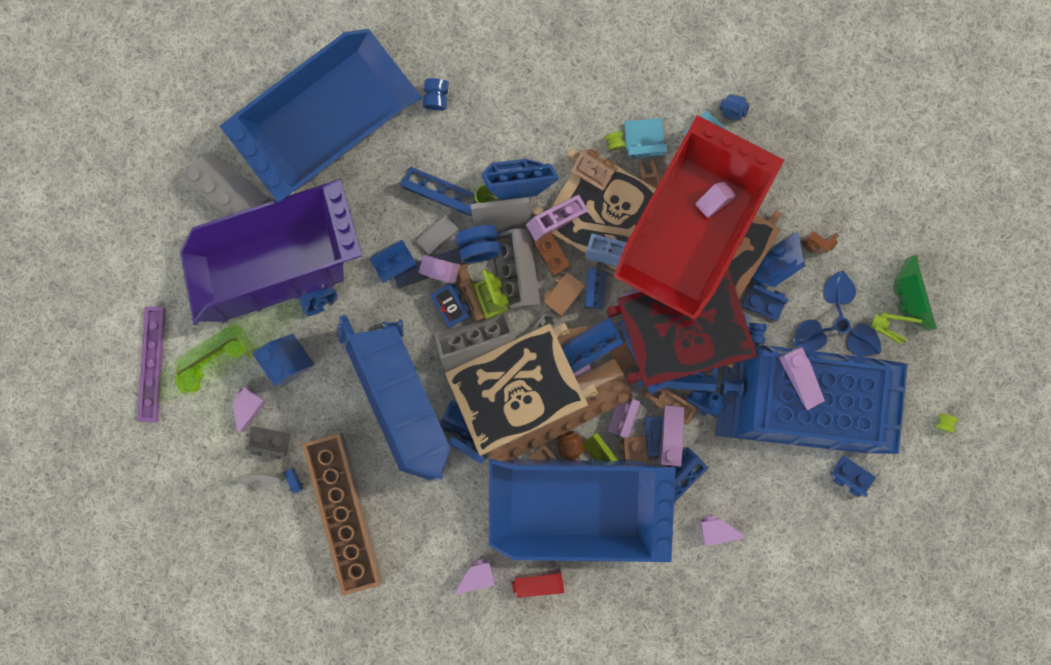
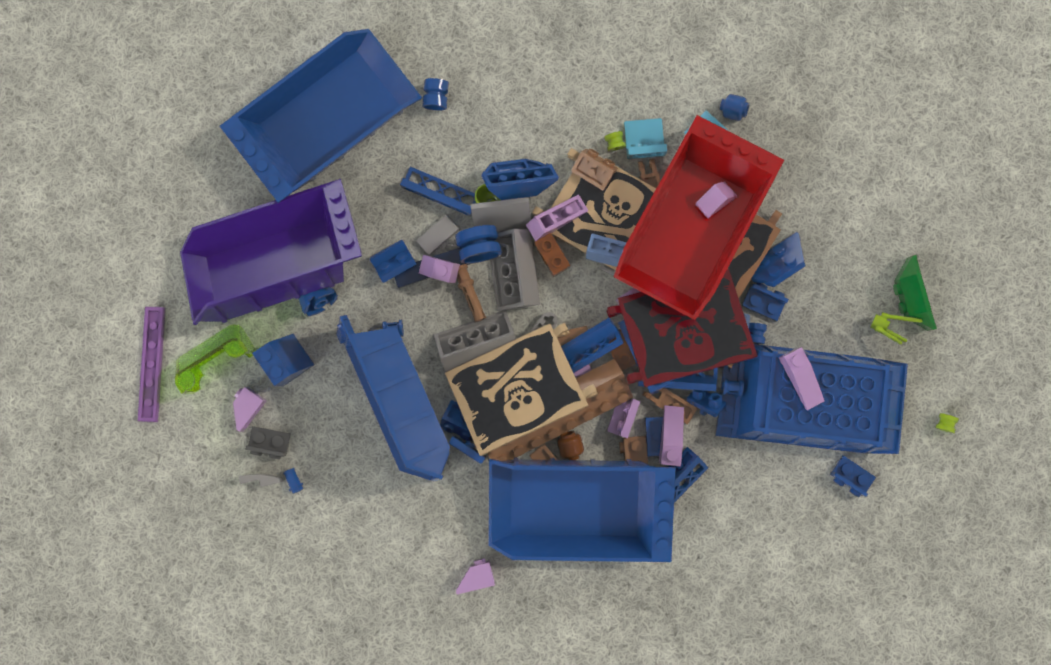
(223, 185): light grey slope -> none
(342, 514): medium nougat brick -> none
(450, 306): brick -> none
(490, 295): lime bracket -> none
(538, 583): red slope -> none
(563, 294): medium nougat brick -> none
(595, 289): blue bracket -> none
(598, 449): lime plate -> none
(717, 531): lavender slope -> none
(811, 336): blue plant -> none
(819, 245): dark orange bracket -> none

